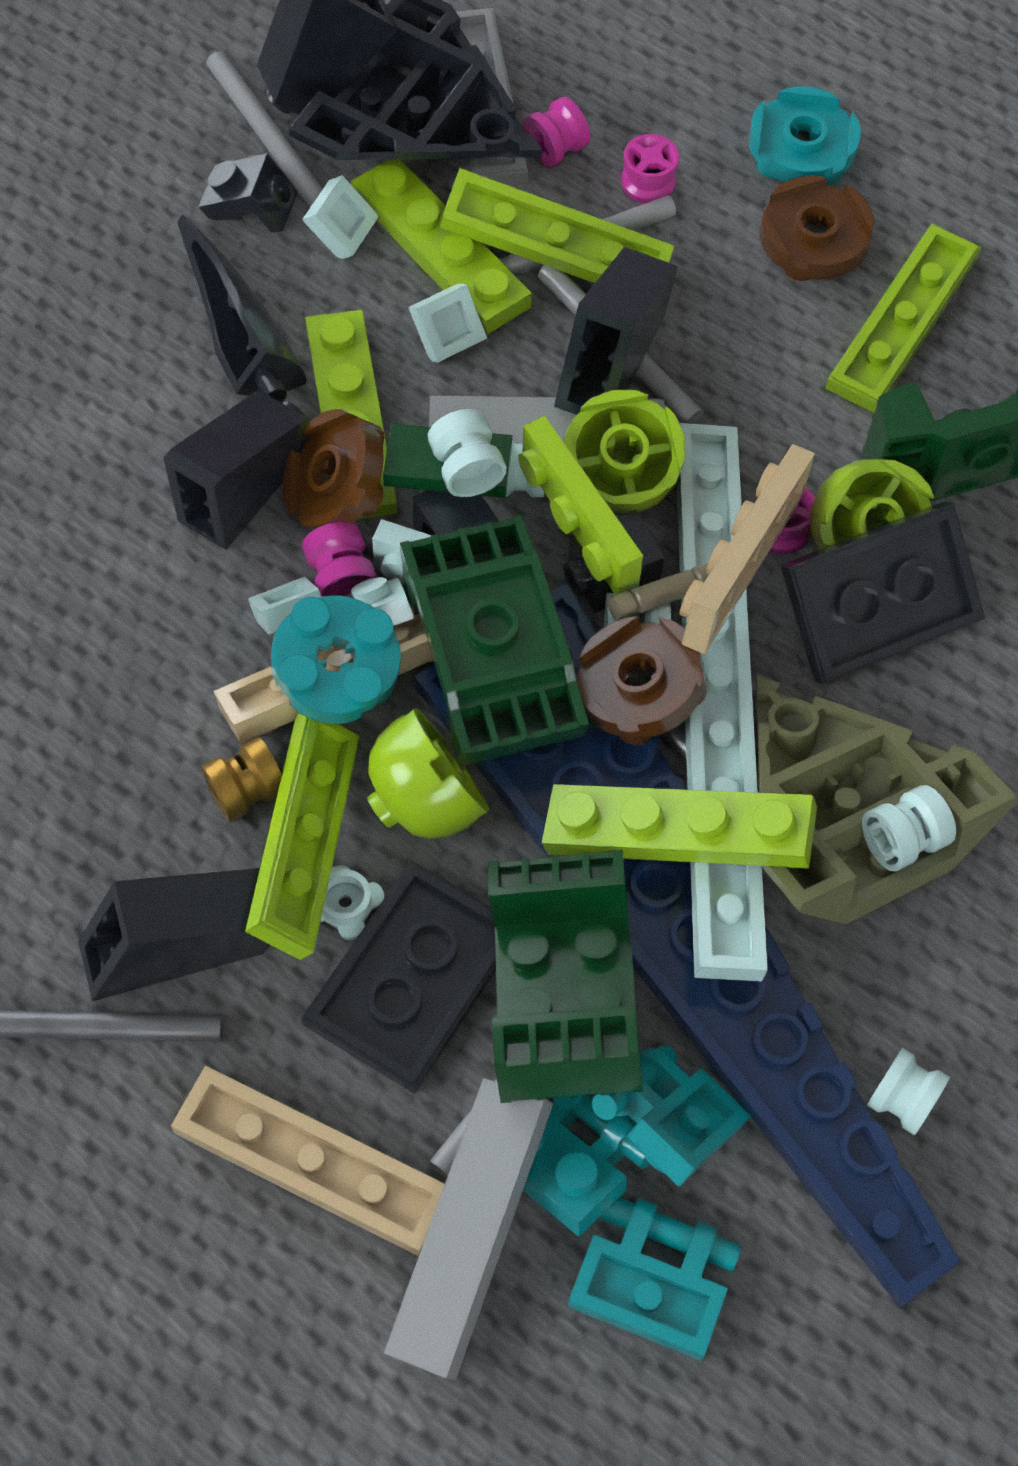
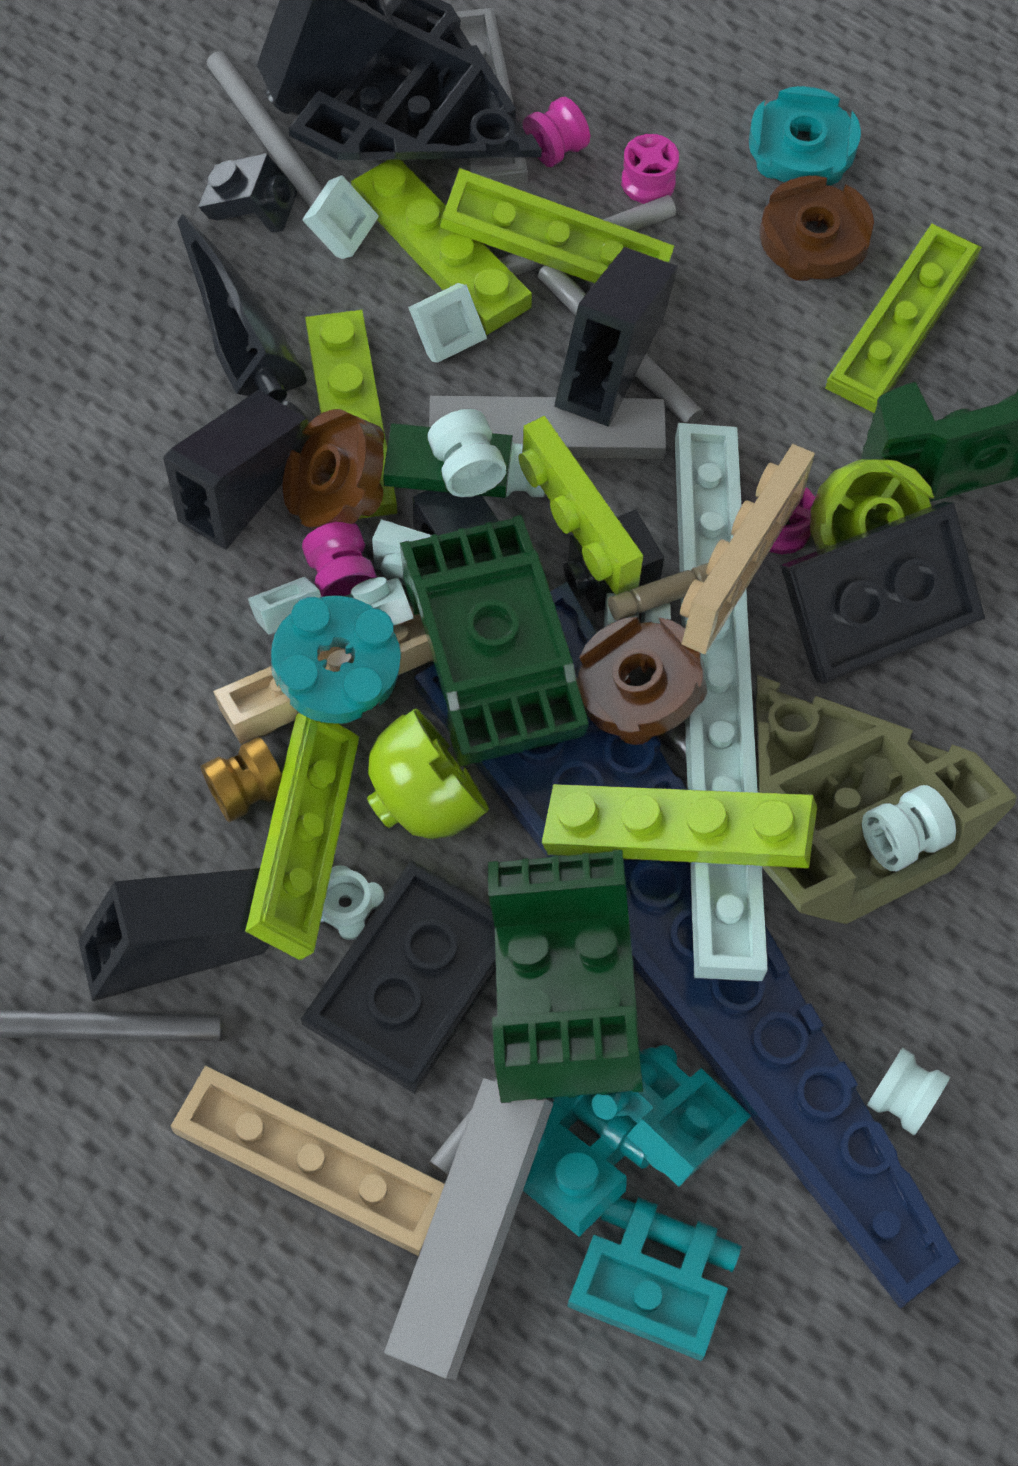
(628, 449): lime cylinder -> none

